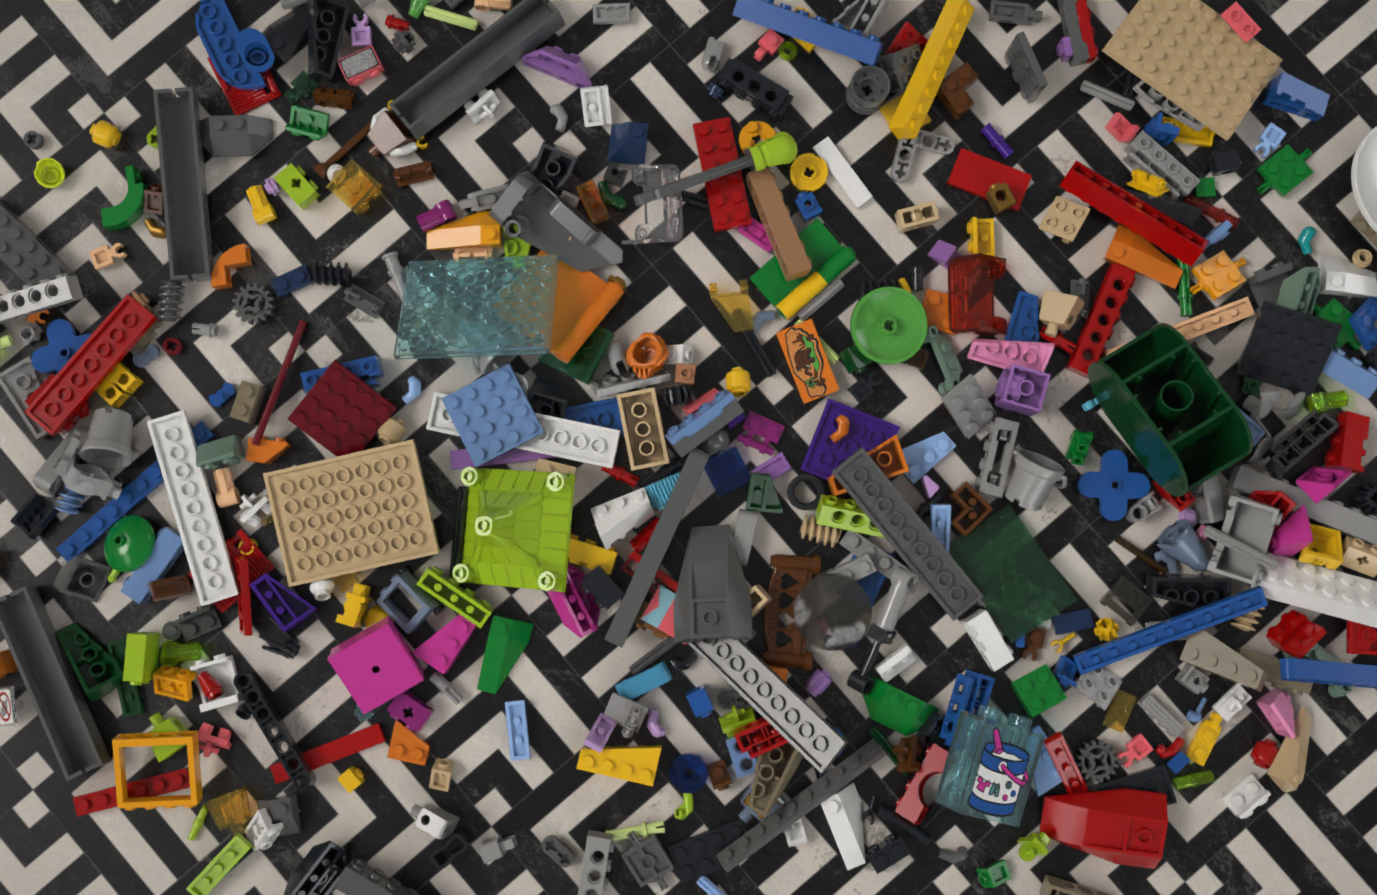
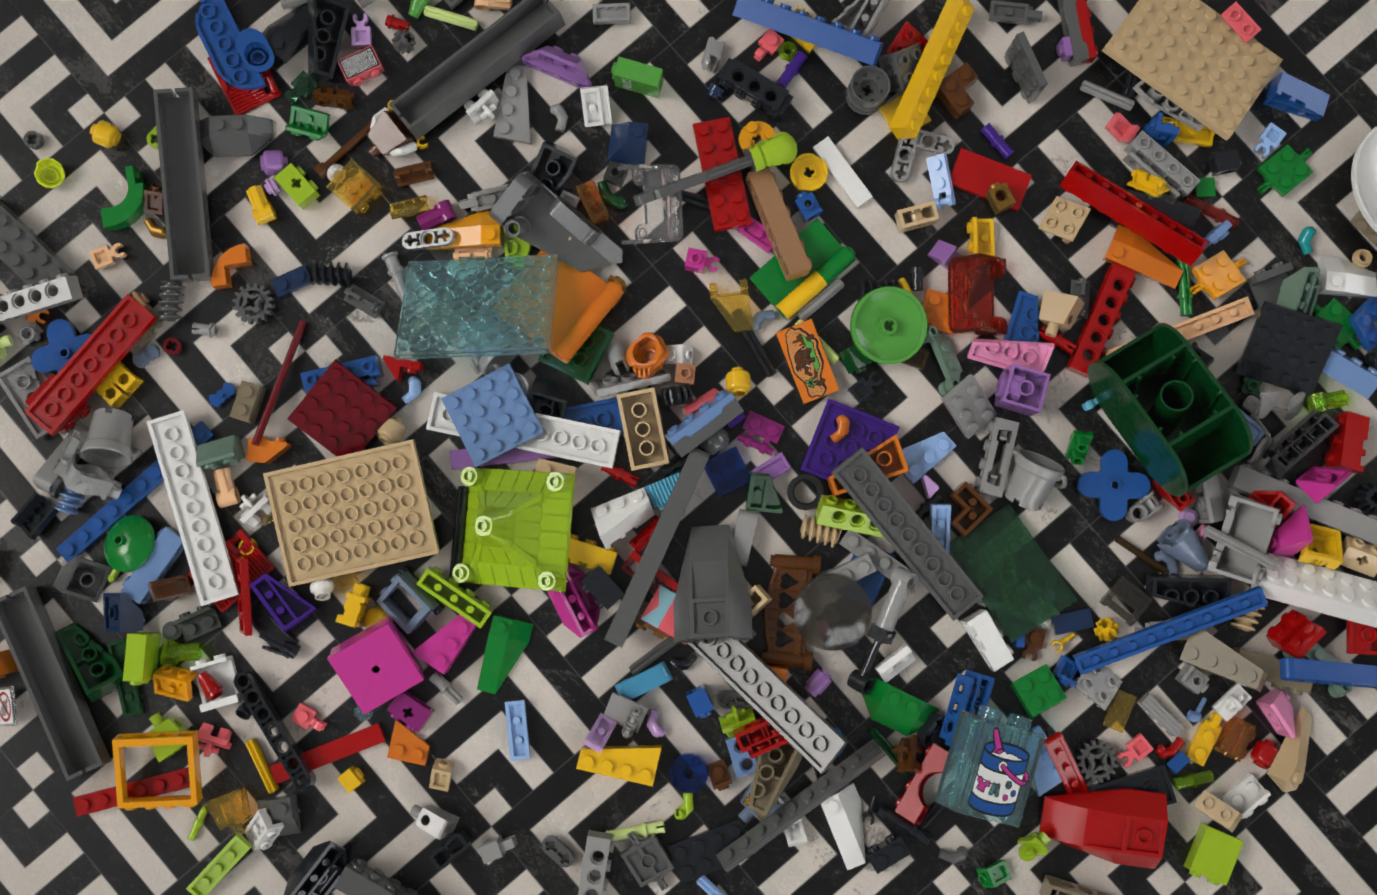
(121, 614): none -> dark blue slope
(262, 765): none -> yellow axle
(273, 162): none -> medium lavender head
(306, 717): none -> coral plate
(397, 366): none -> red slope
(409, 207): none -> clear yellow plate
(421, 235): none -> light grey beam
(513, 111): none -> light grey wing
(637, 77): none -> bright green brick
(697, 261): none -> dark pink brick
(791, 69): none -> dark purple pin
(941, 180): none -> light blue plate
(1213, 855): none -> lime brick
(1218, 811): none -> tan brick
(1235, 738): none -> clear orange brick

